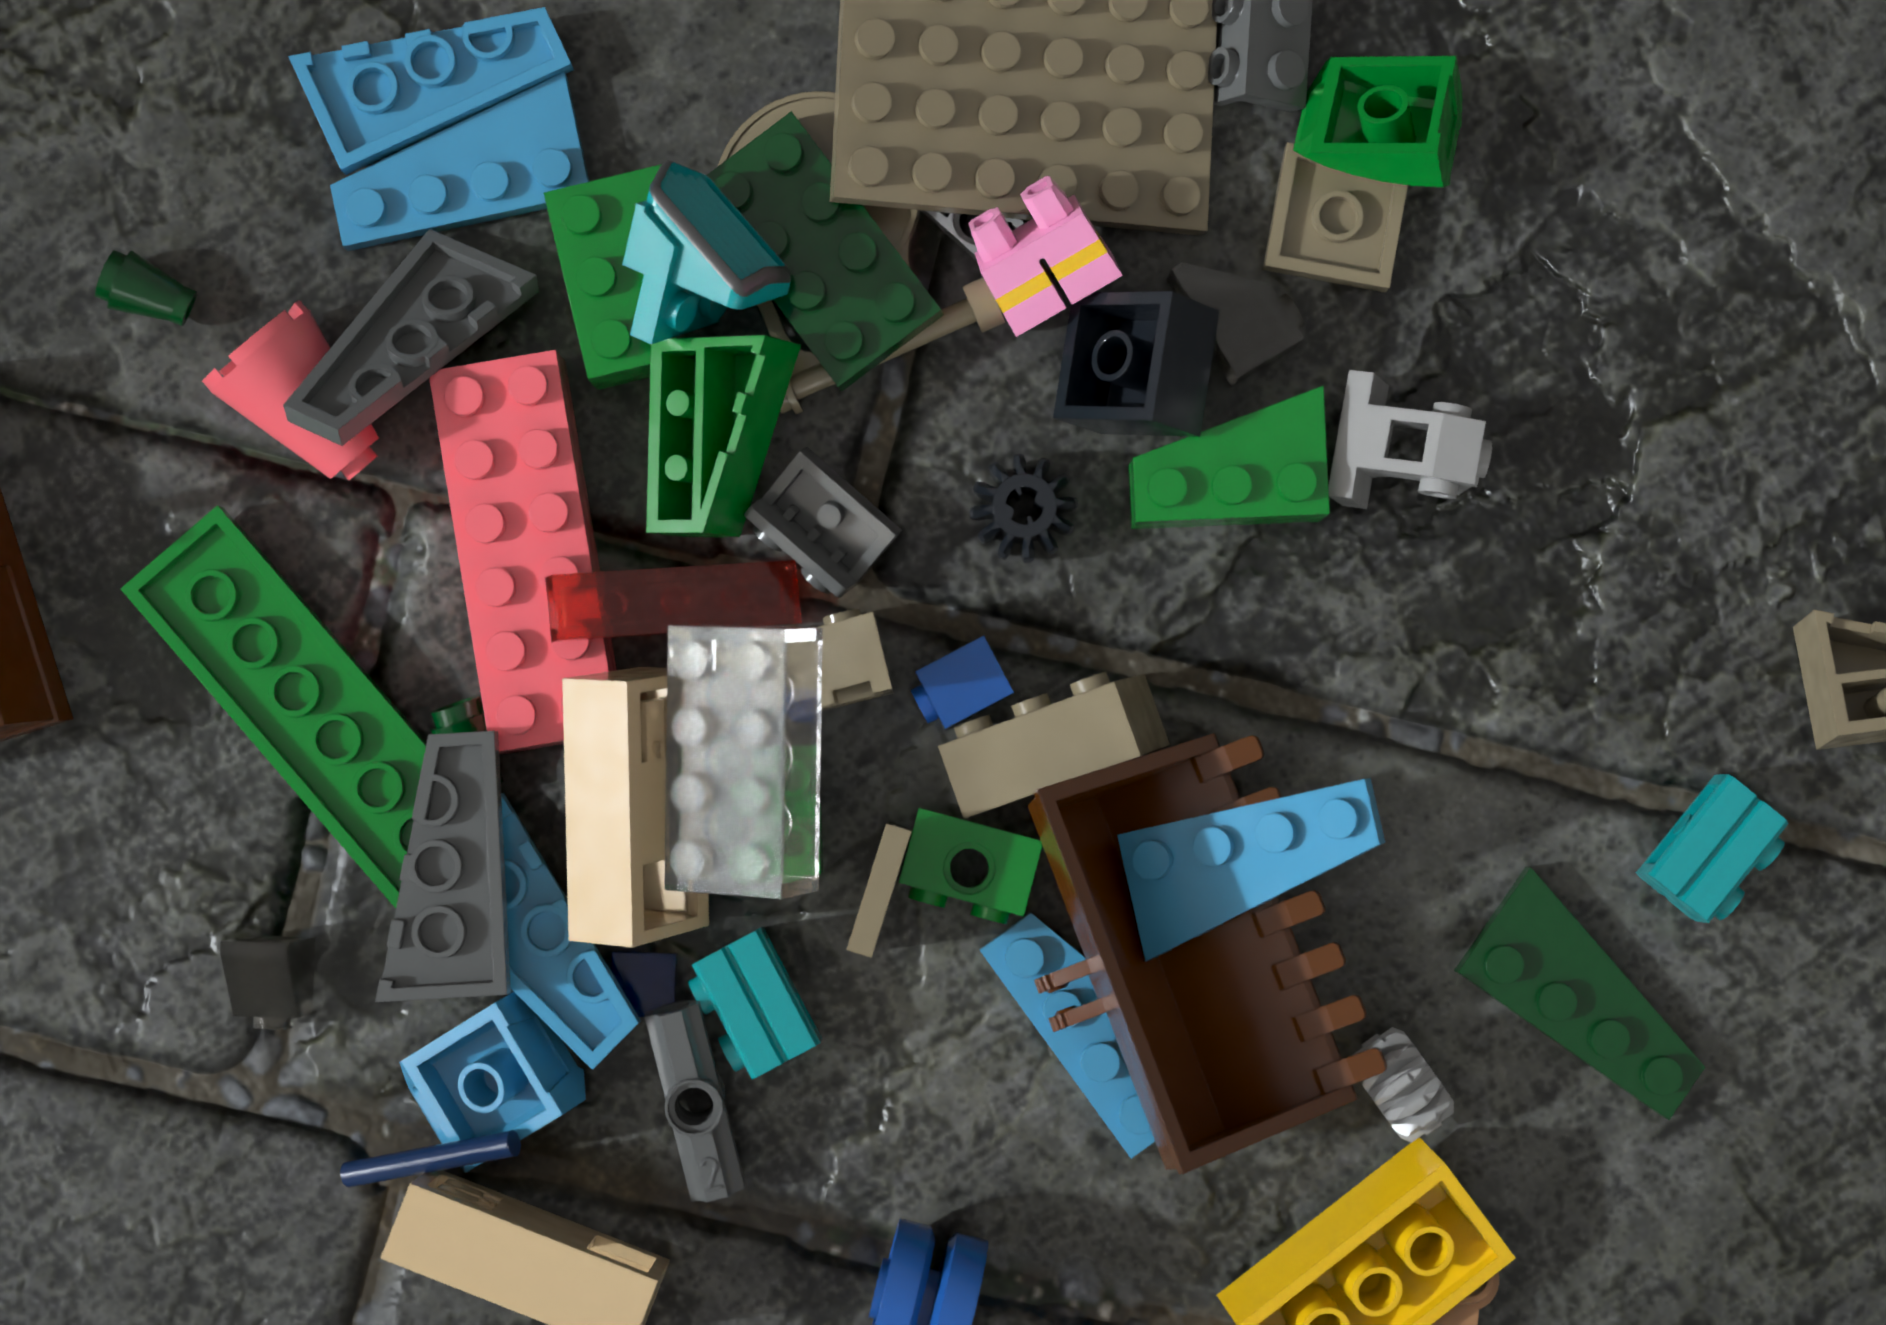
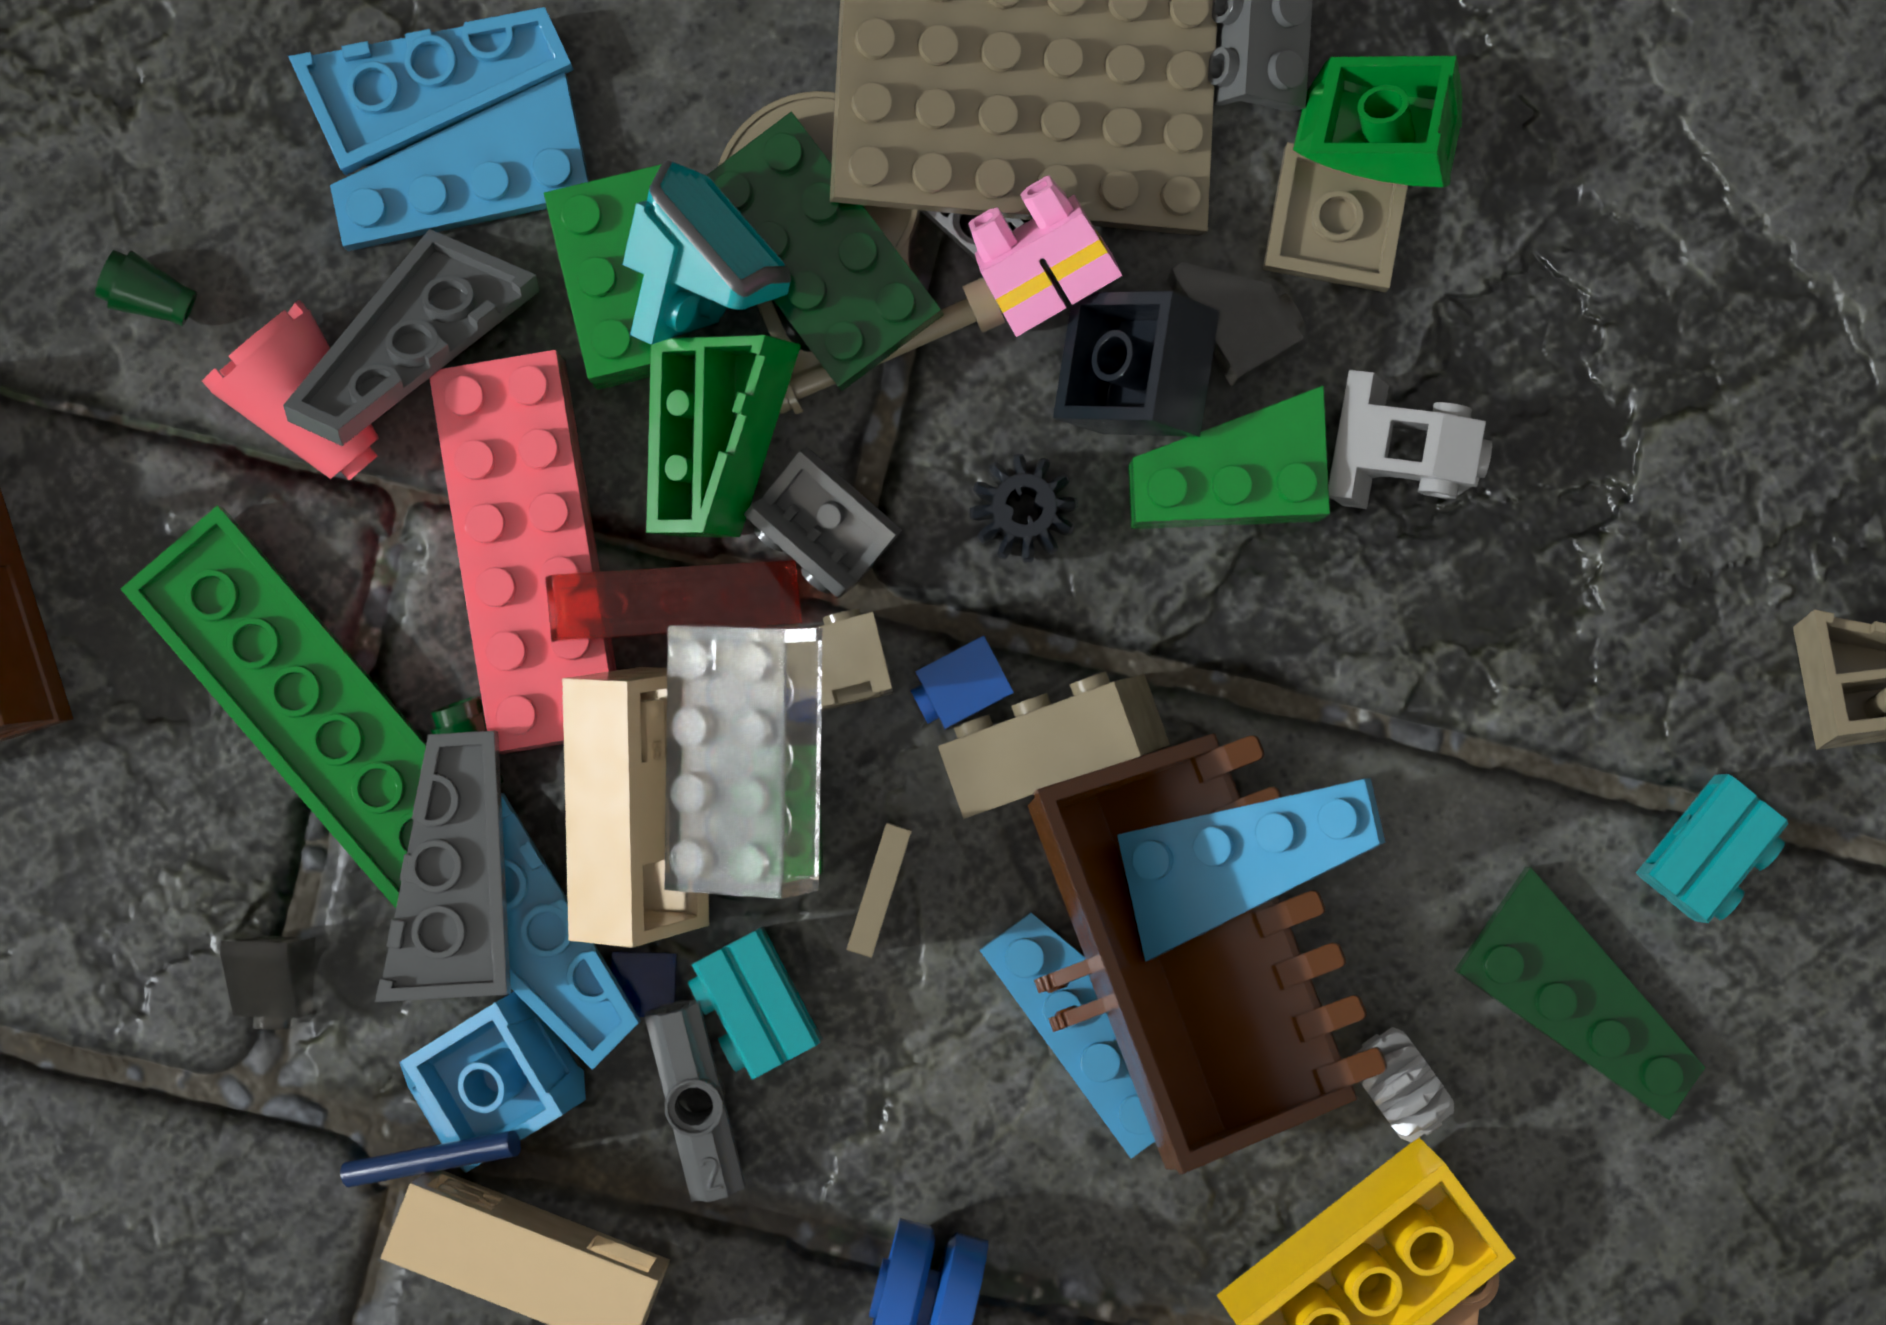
(1009, 857): green brick -> none

